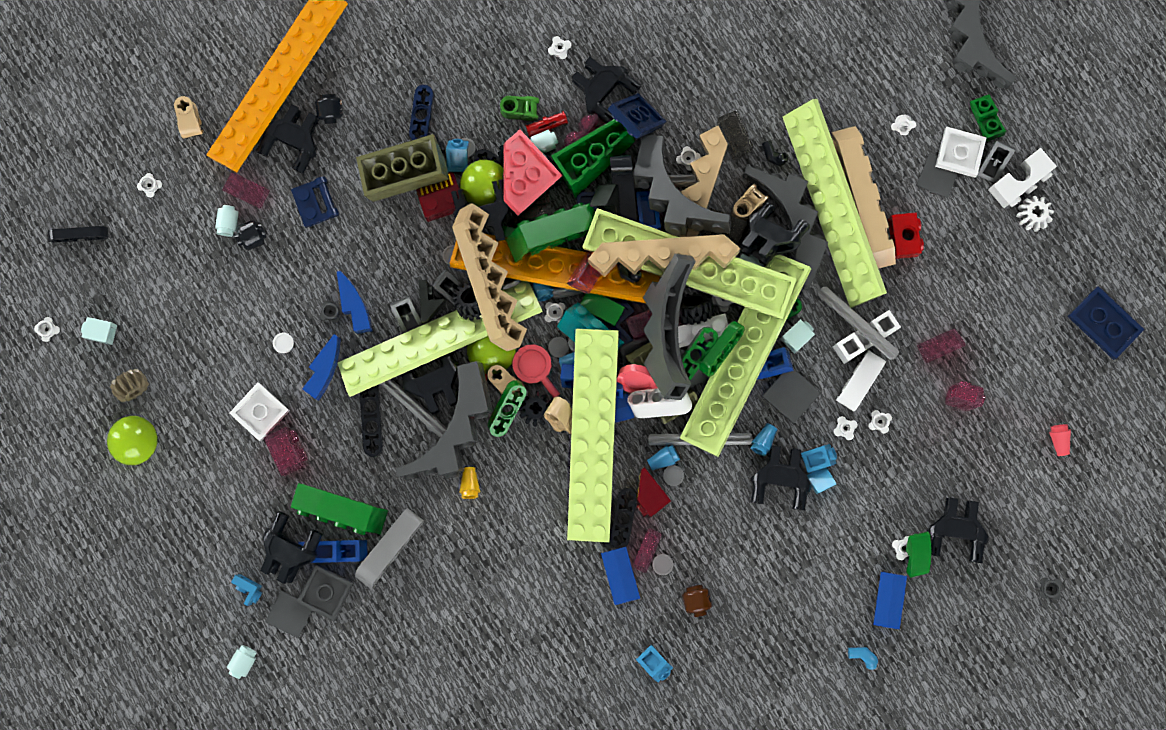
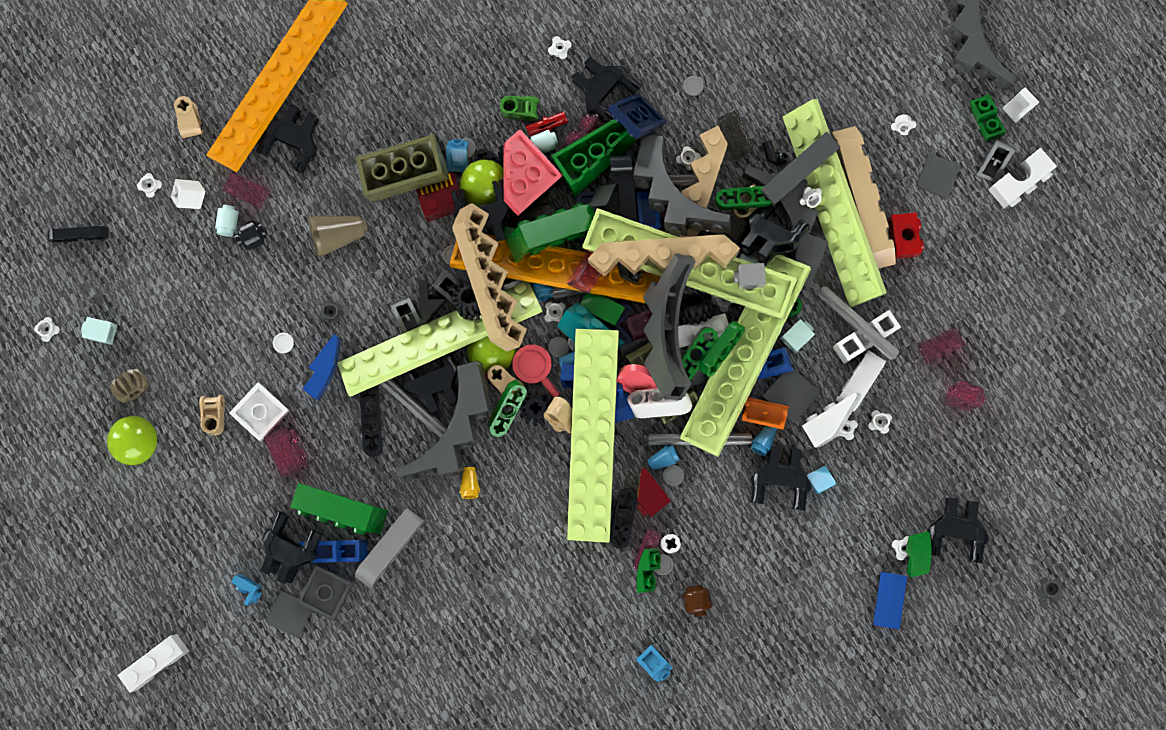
(153, 662): none -> white arch
(187, 194): none -> white panel
(211, 410): none -> tan piece
(241, 662): light aqua brick -> none
(308, 204): dark blue plate -> none
(329, 108): black head -> none
(335, 232): none -> dark tan cone
(353, 304): blue slope -> none
(418, 99): dark blue beam -> none
(620, 575): blue piece -> none
(649, 561): none -> green slope
(669, 537): none -> white bush
(693, 85): none -> light grey piece
(729, 193): none -> green beam
(750, 276): none -> light grey brick
(765, 413): none -> orange hinge
(800, 168): none -> dark grey slope
(811, 197): none -> white plate
(819, 458): dark azure bracket -> none
(829, 424): none -> white slope
(866, 655): dark azure arm -> none
(961, 152): white plate -> none
(1020, 105): none -> white panel
(1031, 219): white gear -> none
(1061, 439): coral cone -> none
(1105, 322): dark blue plate -> none

